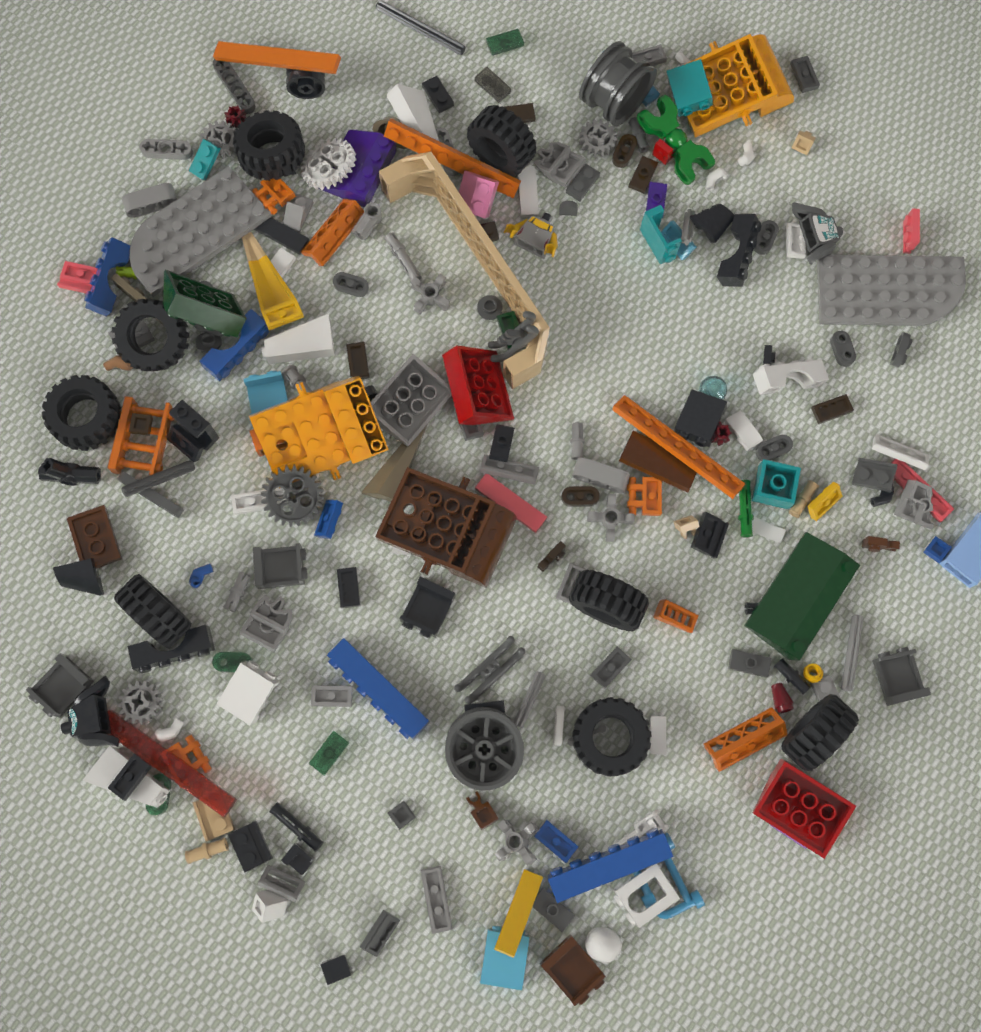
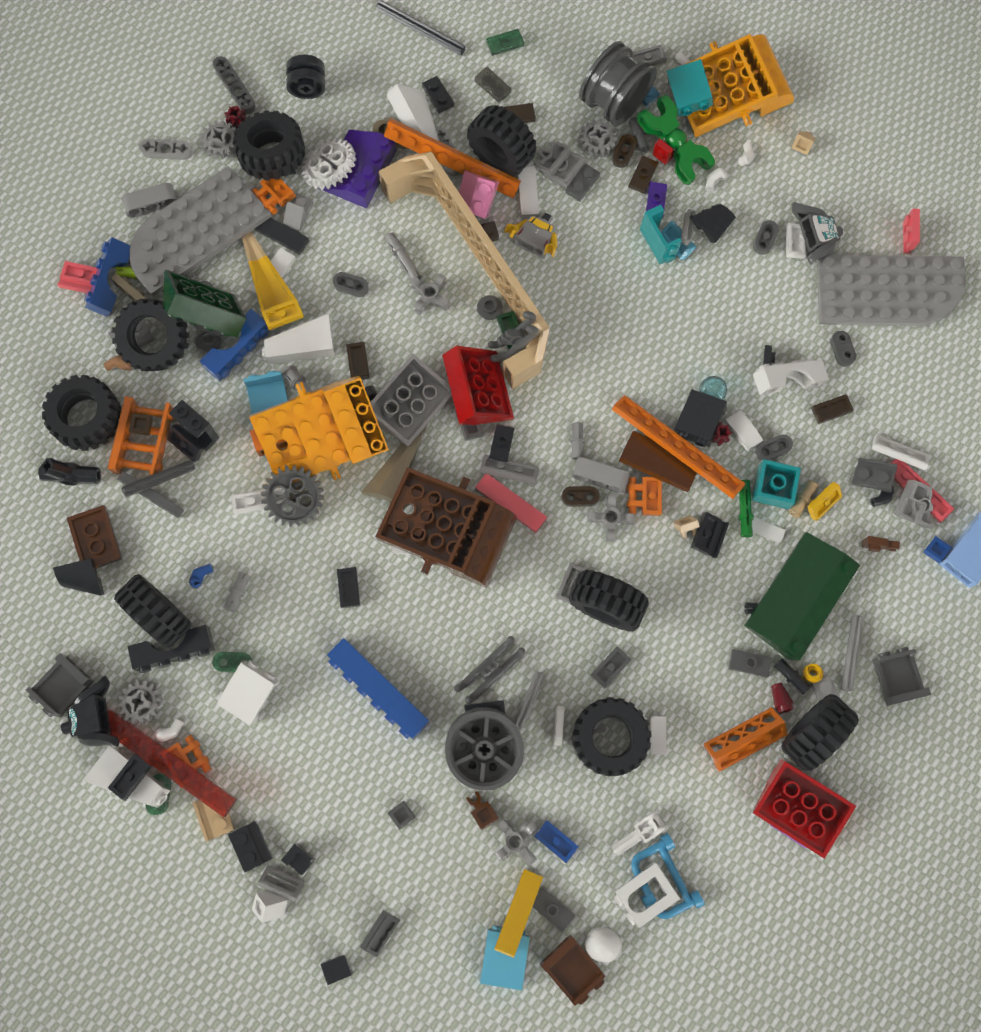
(204, 159): teal plate -> none
(206, 850): tan pin -> none
(267, 623): light grey plate -> none
(277, 57): orange tile -> none
(279, 566): dark grey panel -> none
(315, 843): black pin -> none
(328, 519): blue plate -> none
(329, 753): clear green plate -> none
(331, 696): light grey plate -> none
(333, 231): orange fence -> none
(367, 222): light grey piece -> none
(427, 608): black panel -> none
(436, 899): light grey tile -> none
(555, 554): dark brown plate -> none
(568, 208): dark grey tile -> none
(609, 865): blue brick -> none
(660, 610): orange slope -> none
(735, 269): black arch -> none
(805, 74): dark grey plate -> none
(903, 343): dark grey plate -> none

